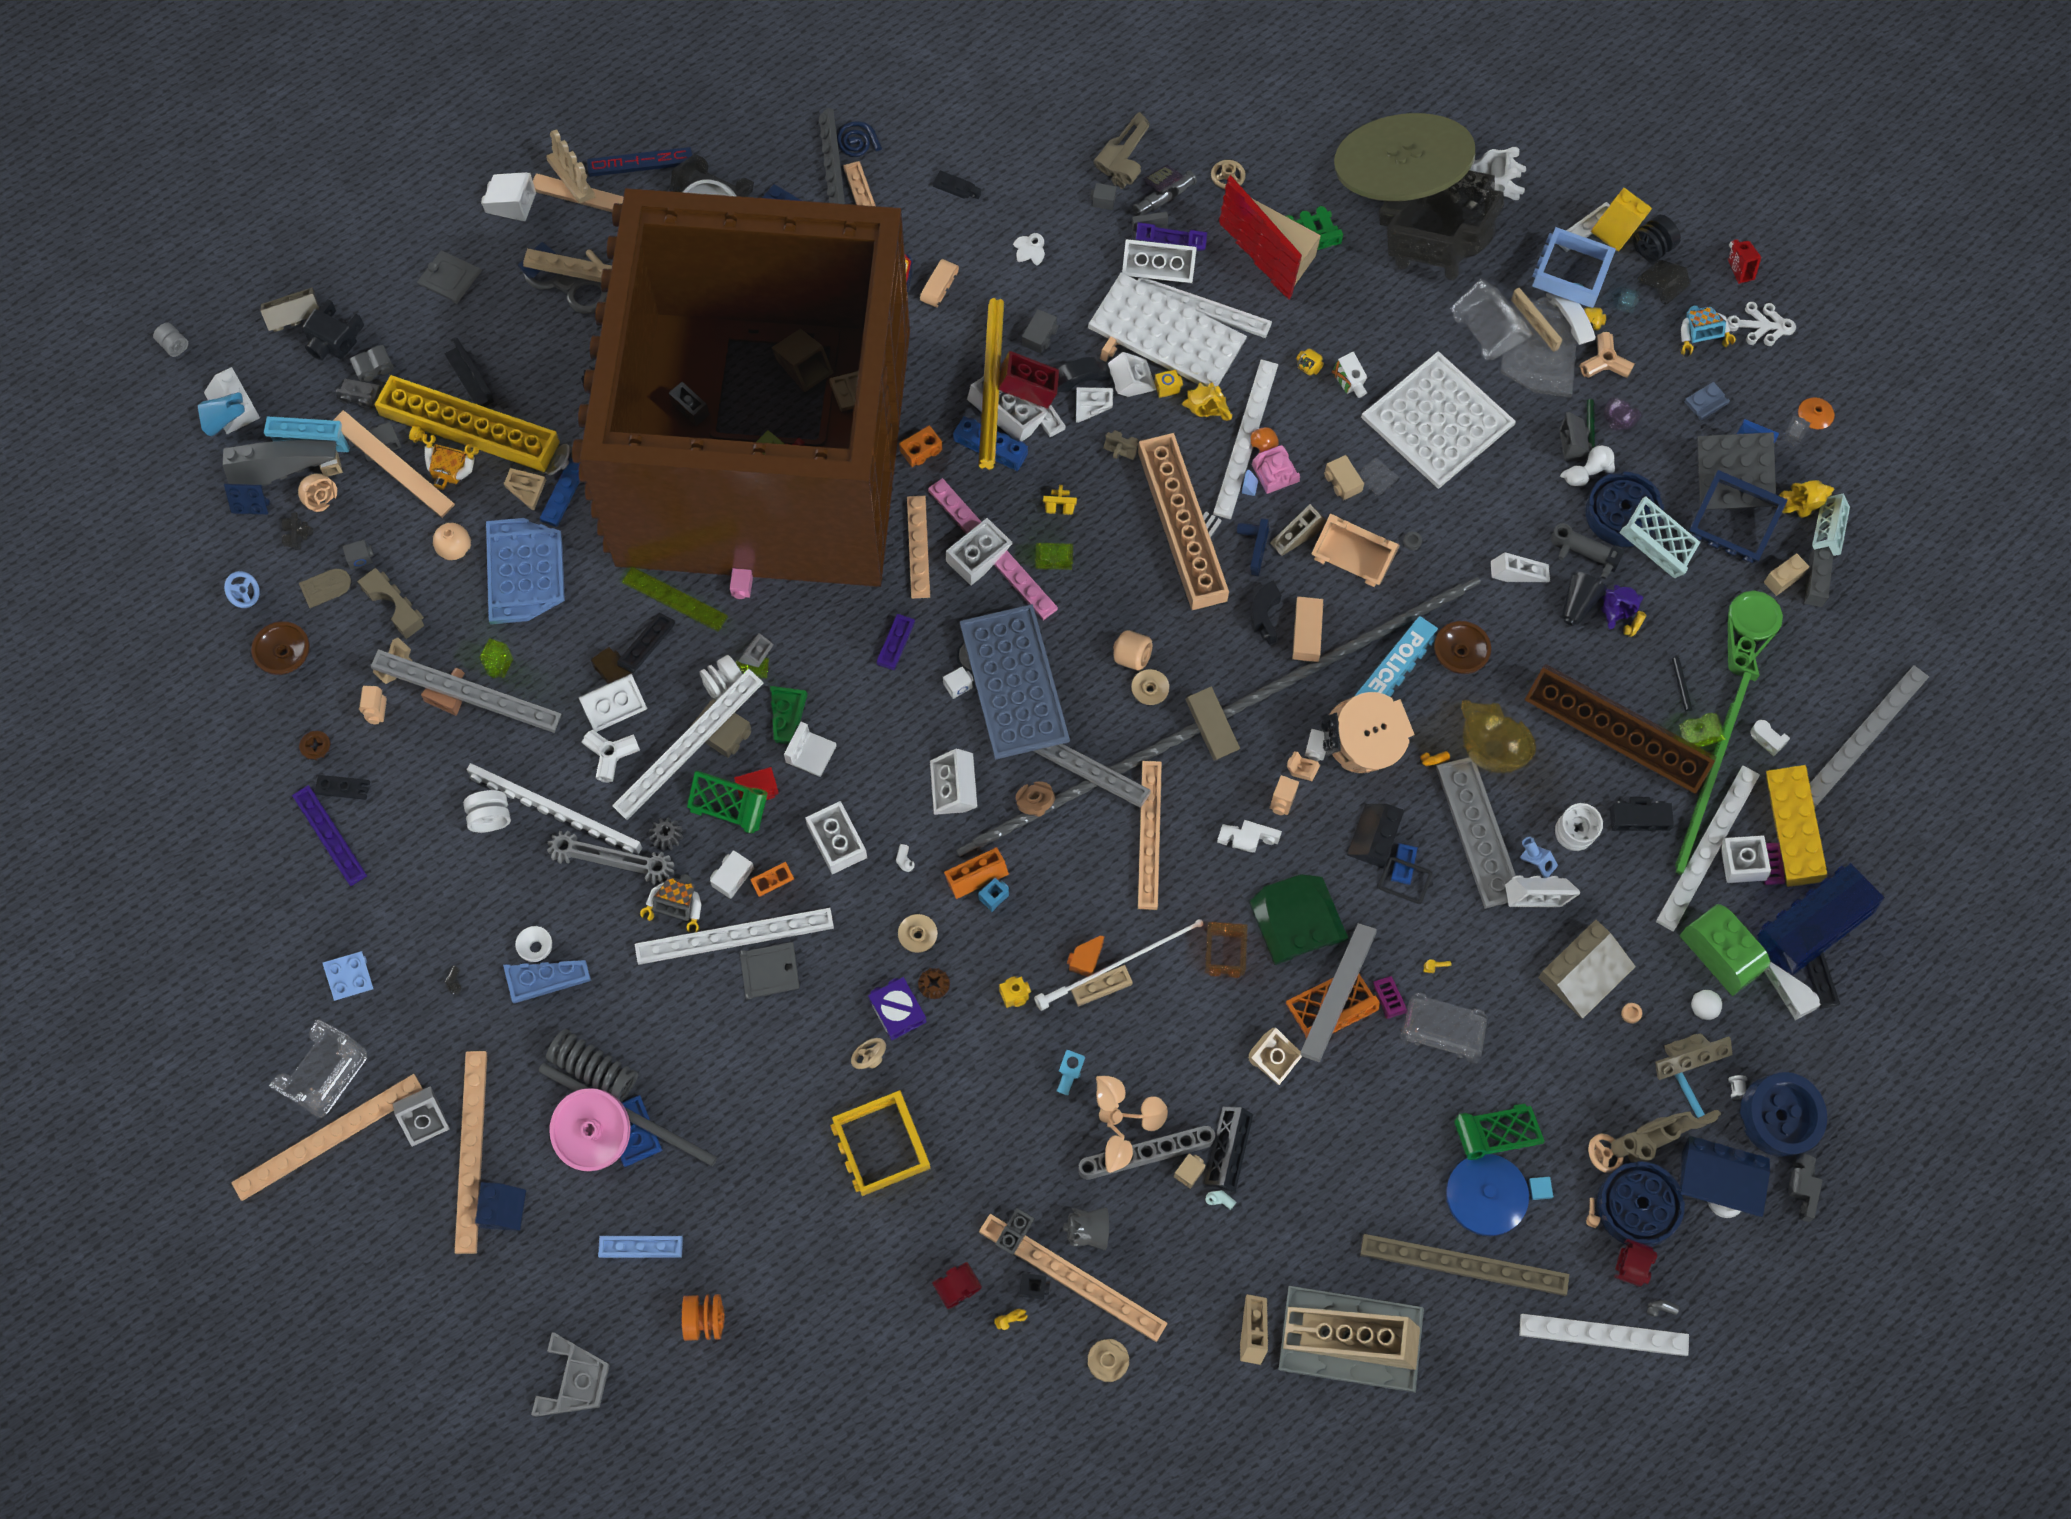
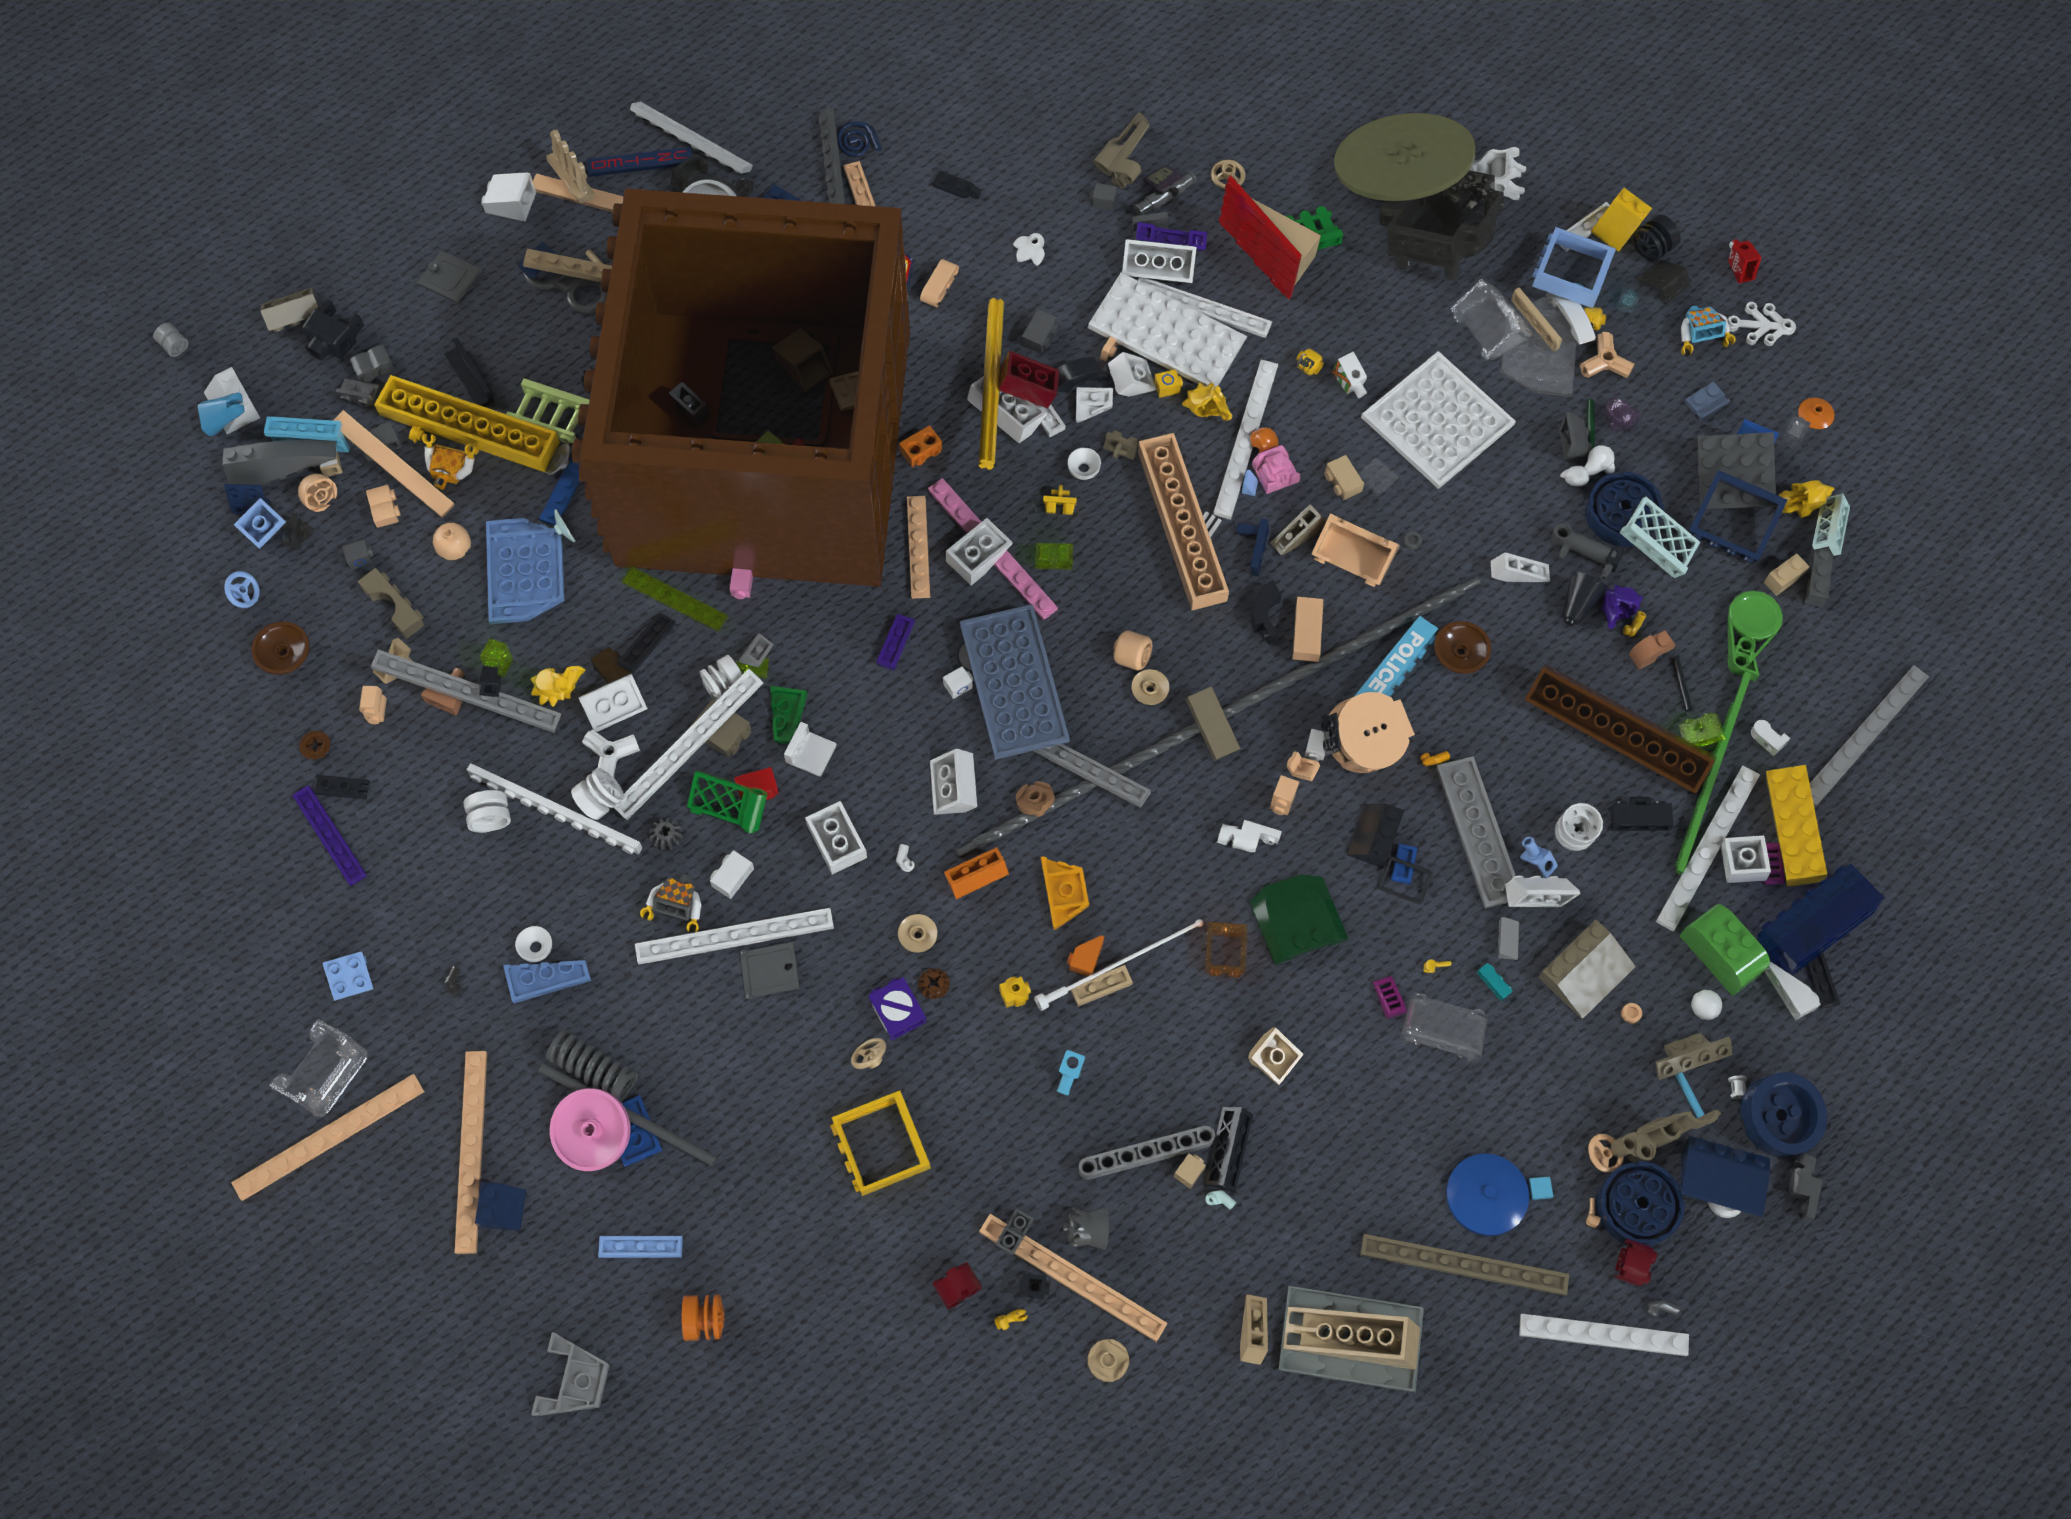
(260, 523): none -> light blue slope
(325, 586): dark tan window -> none
(382, 505): none -> light nougat brick
(420, 1116): light grey slope -> none
(490, 682): none -> black brick
(525, 486): tan wing -> none
(549, 395): none -> yellowish green fence
(555, 686): none -> yellow head
(561, 527): none -> light aqua dish
(597, 794): none -> white wheel
(610, 857): light grey arm -> none
(686, 135): none -> white plate
(772, 879): orange brick -> none
(994, 886): dark azure brick -> none
(1008, 451): blue brick -> none
(1064, 890): none -> light orange wing
(1084, 456): none -> white piece
(1110, 1093): light nougat plant -> none
(1150, 837): light nougat plate -> none
(1338, 992): light grey tile -> none
(1348, 1016): orange fence -> none
(1473, 1134): green piece -> none
(1494, 981): none -> teal piece
(1495, 740): clear yellow windscreen -> none
(1508, 938): none -> light grey slope
(1650, 648): none -> nougat brick

